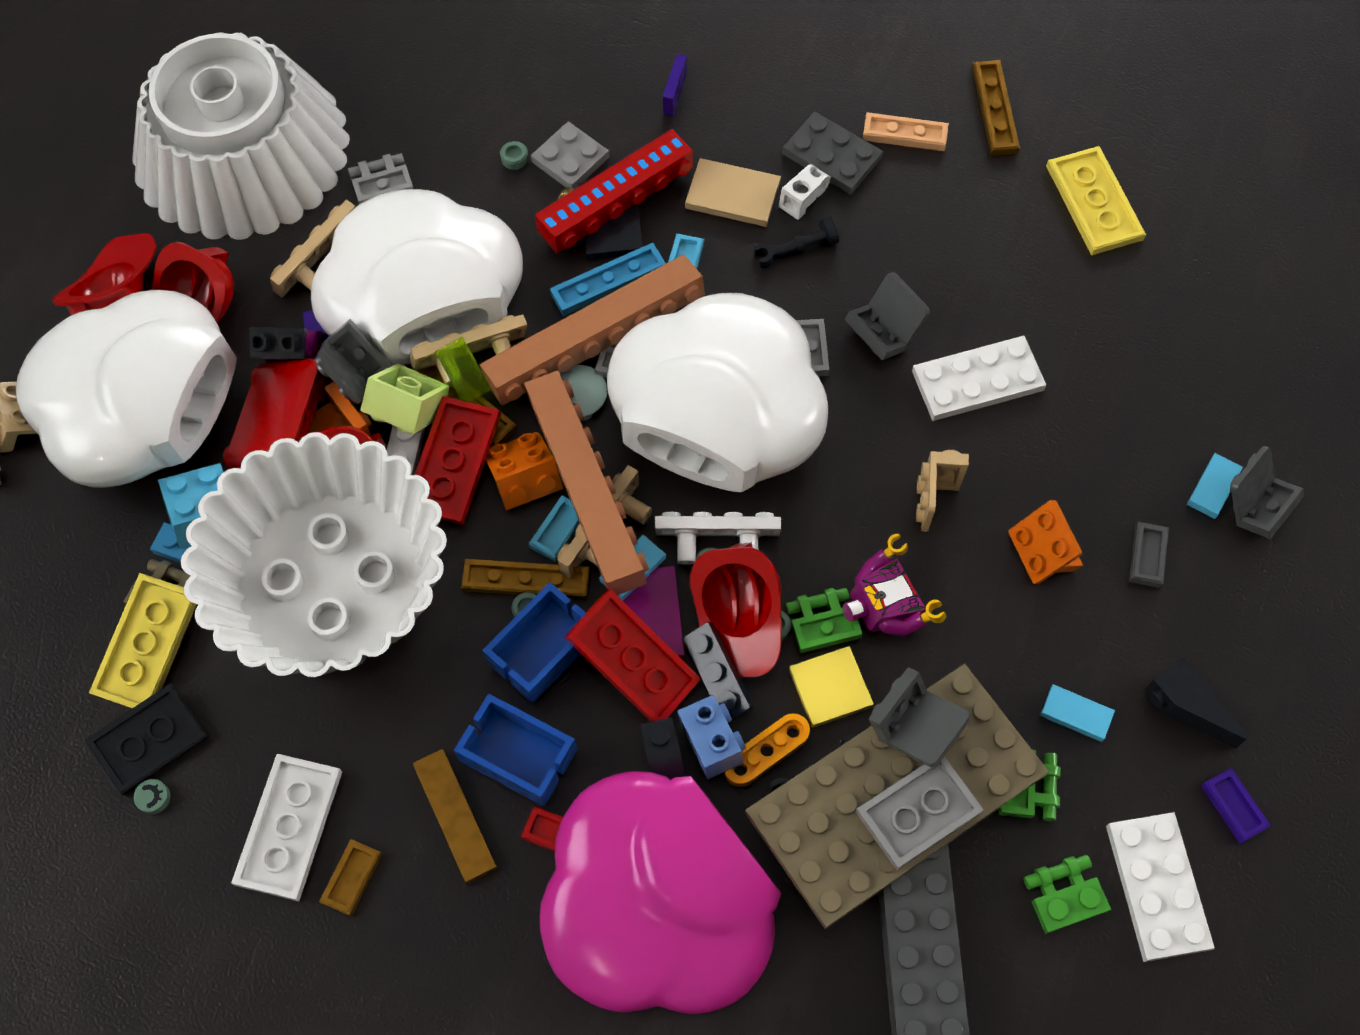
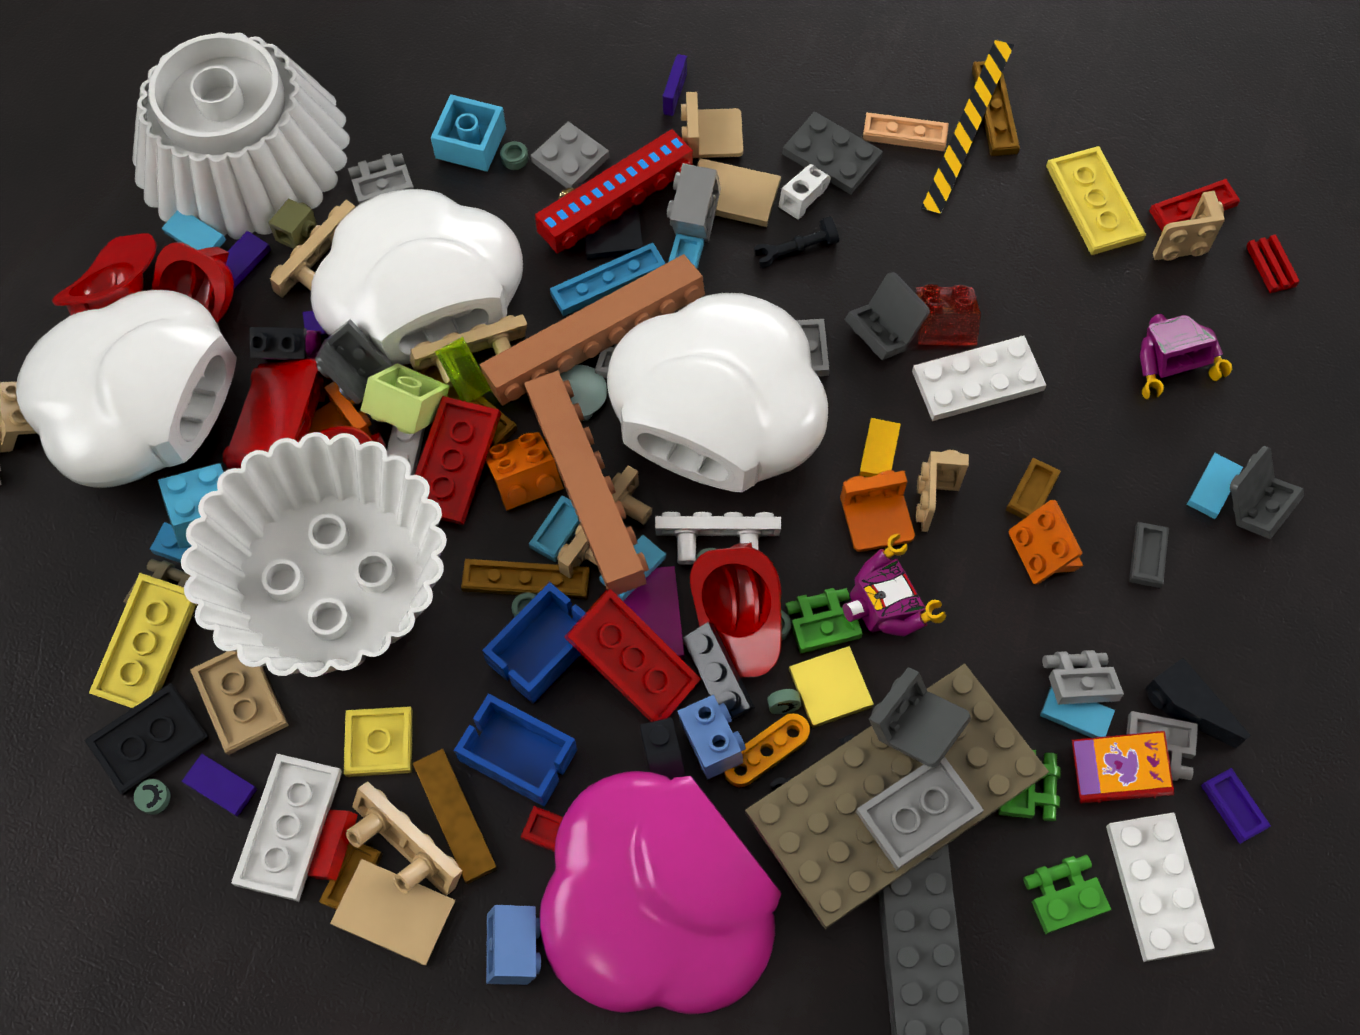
(192, 232): none -> medium azure tile
(219, 785): none -> dark purple tile
(238, 701): none -> tan tile
(246, 255): none -> dark purple tile
(293, 223): none -> olive brick
(332, 845): none -> red tile
(378, 741): none -> light yellow tile
(387, 917): none -> tan tile
(417, 847): none -> tan plate
(468, 132): none -> medium azure brick
(512, 945): none -> medium blue brick
(694, 201): none -> light grey brick
(711, 131): none -> tan bracket
(784, 701): none -> sand green tile
(877, 510): none -> orange bracket
(879, 447): none -> yellow tile
(952, 315): none -> clear red bracket
(967, 127): none -> sticker
(1033, 488): none -> pearl gold tile
(1084, 684): none -> light grey plate
(1123, 767): none -> piece
(1178, 347): none -> magenta torso
(1180, 739): none -> light grey plate
(1183, 206): none -> red tile
(1193, 235): none -> tan bracket
(1277, 262): none -> red tile

